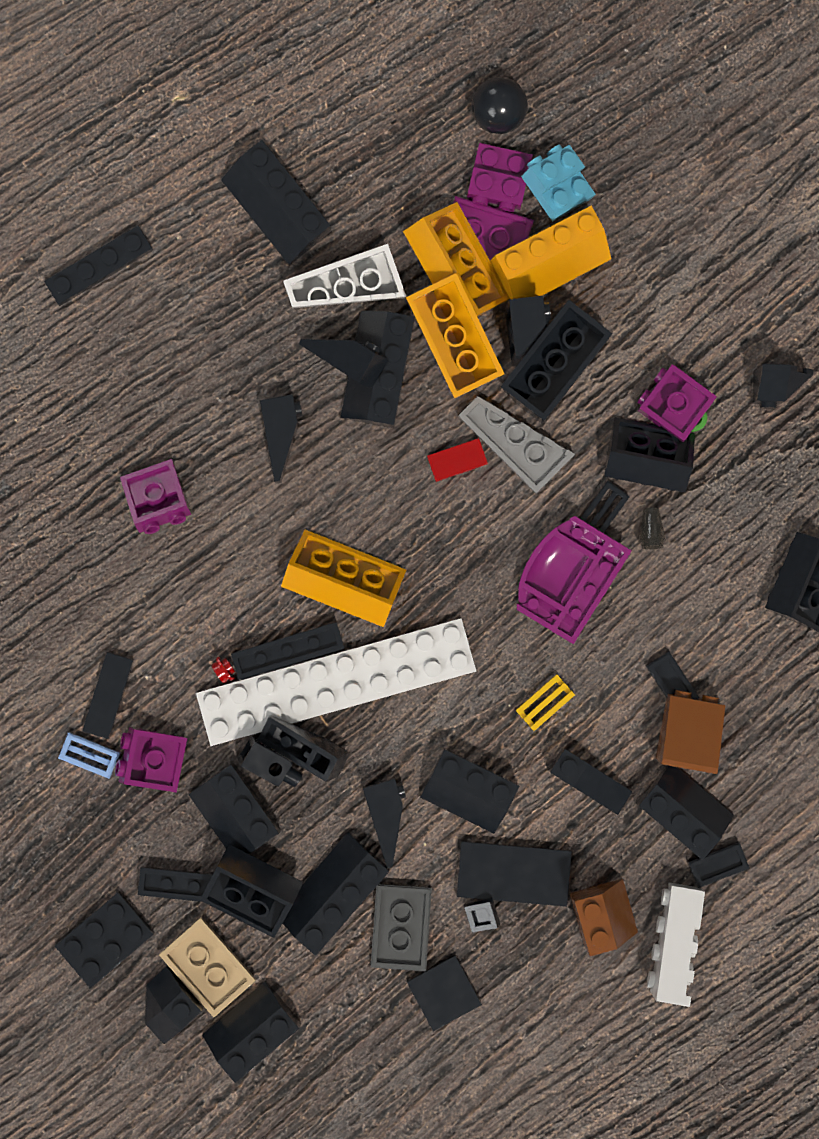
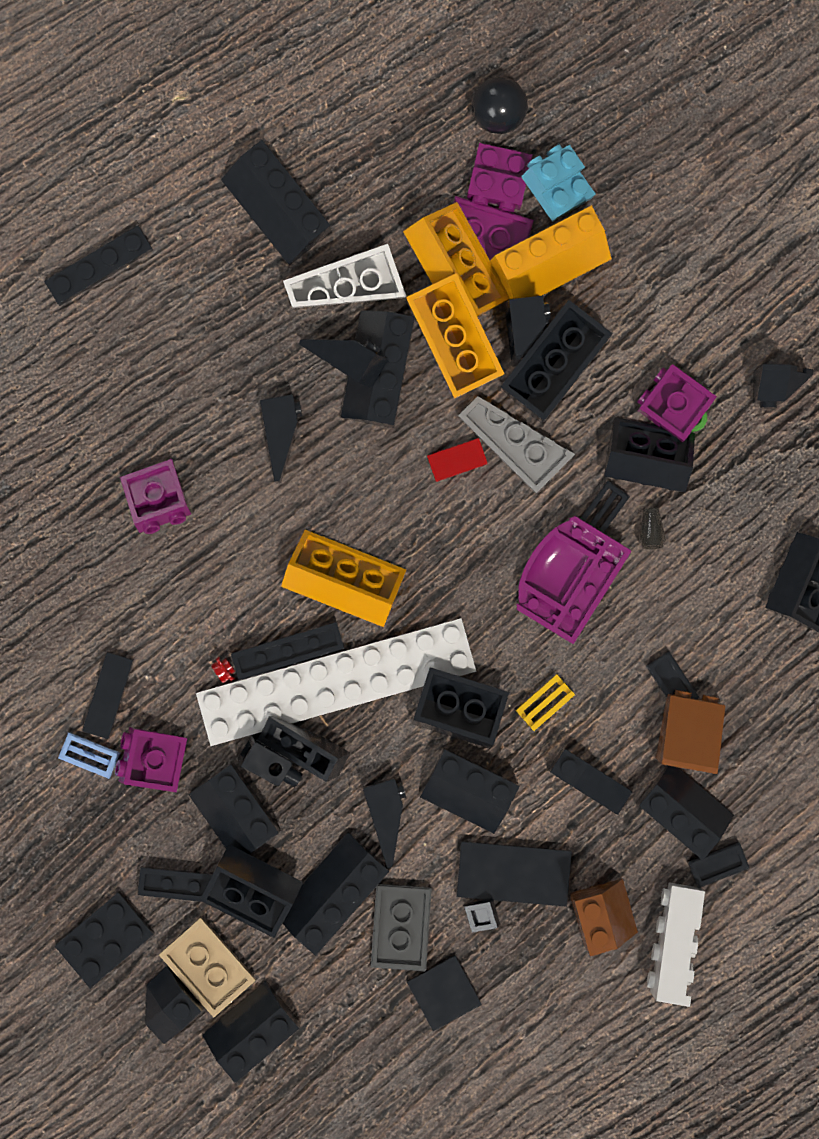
(460, 708): none -> black slope

